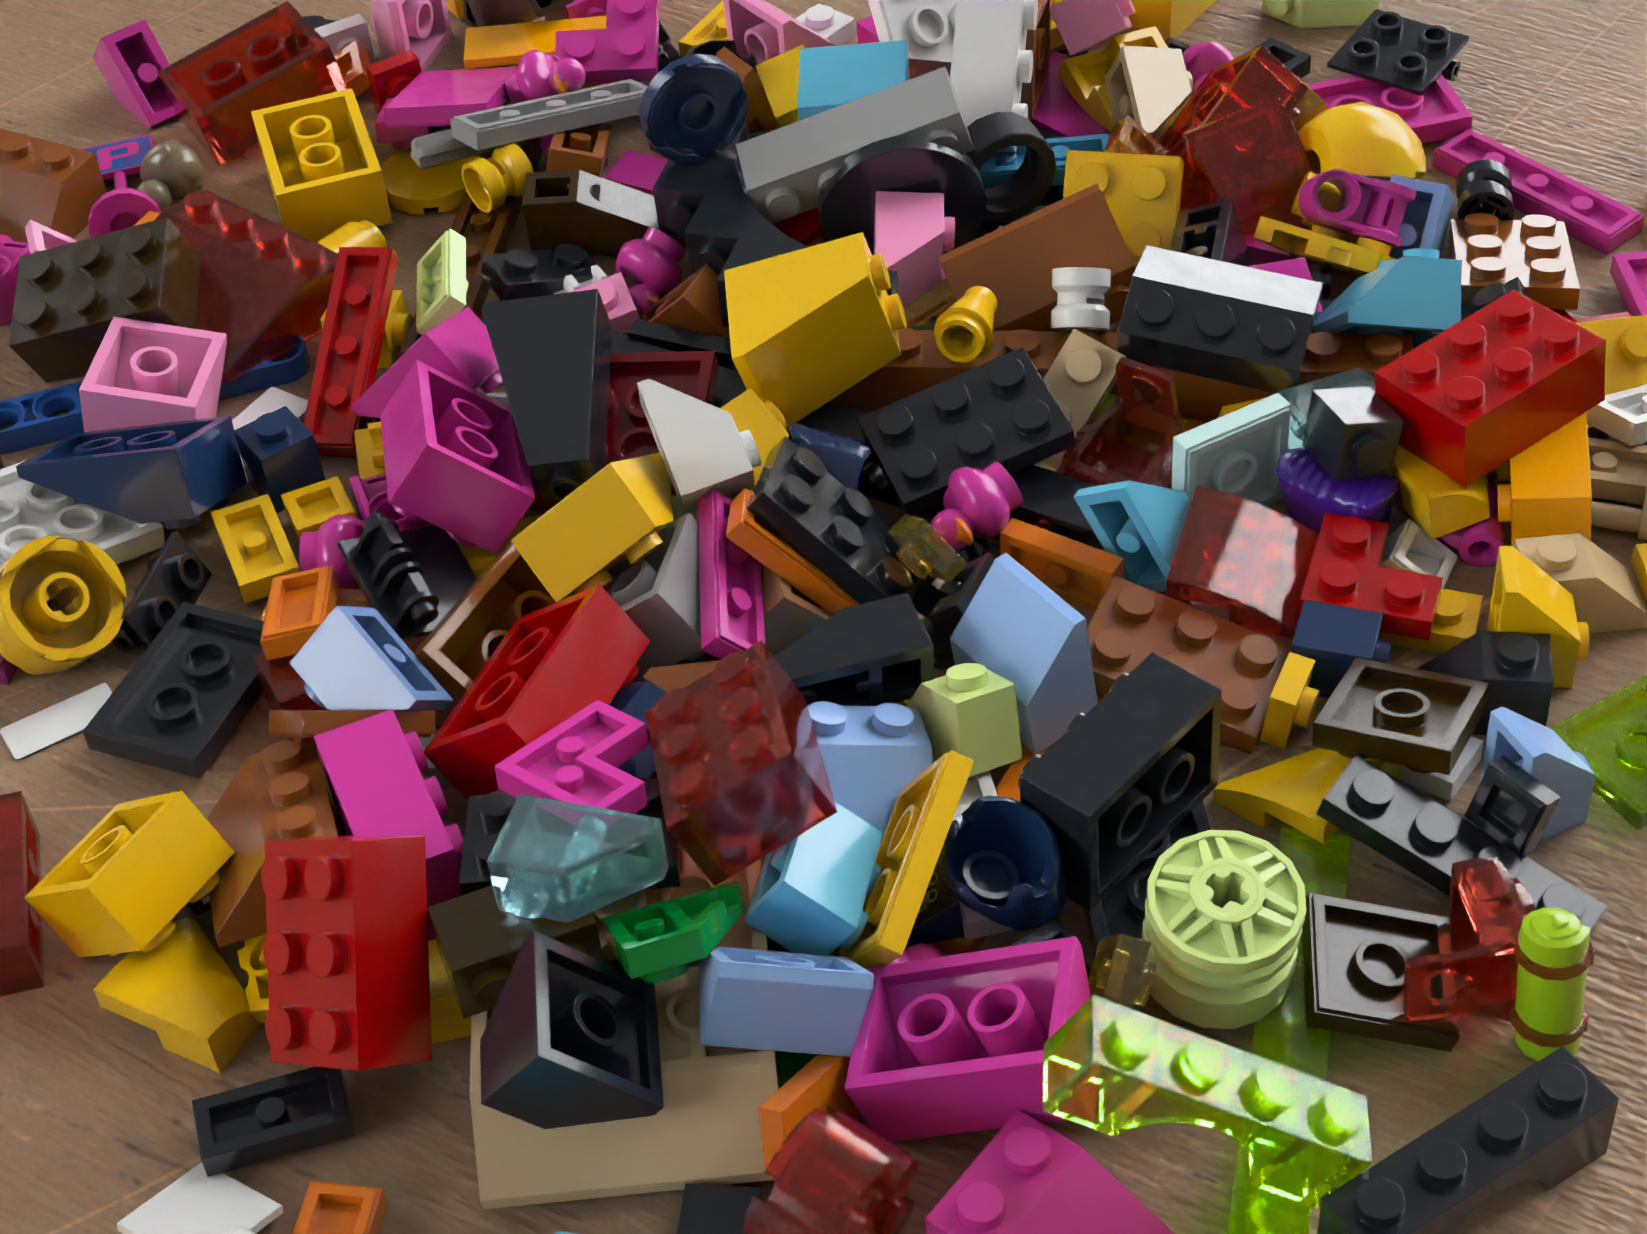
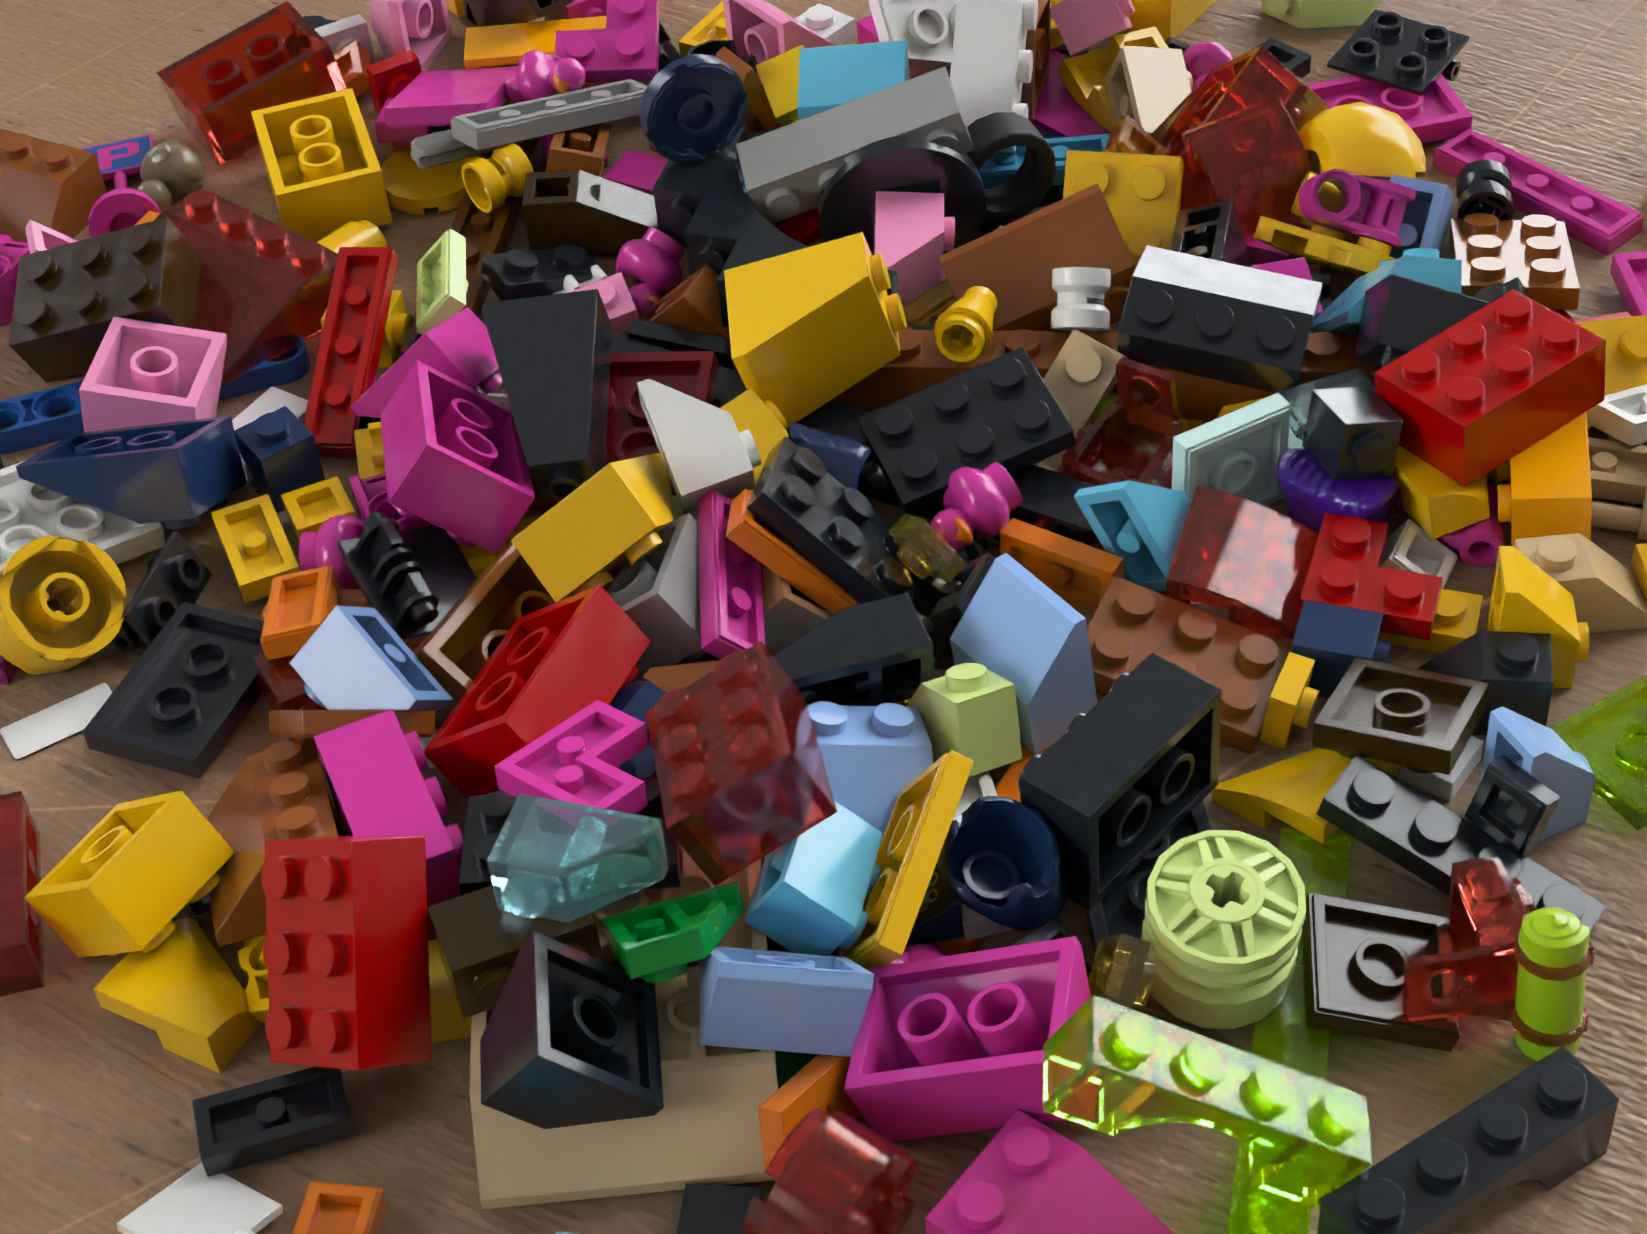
(130, 67): dark pink slope -> none
(1405, 314): none -> black slope

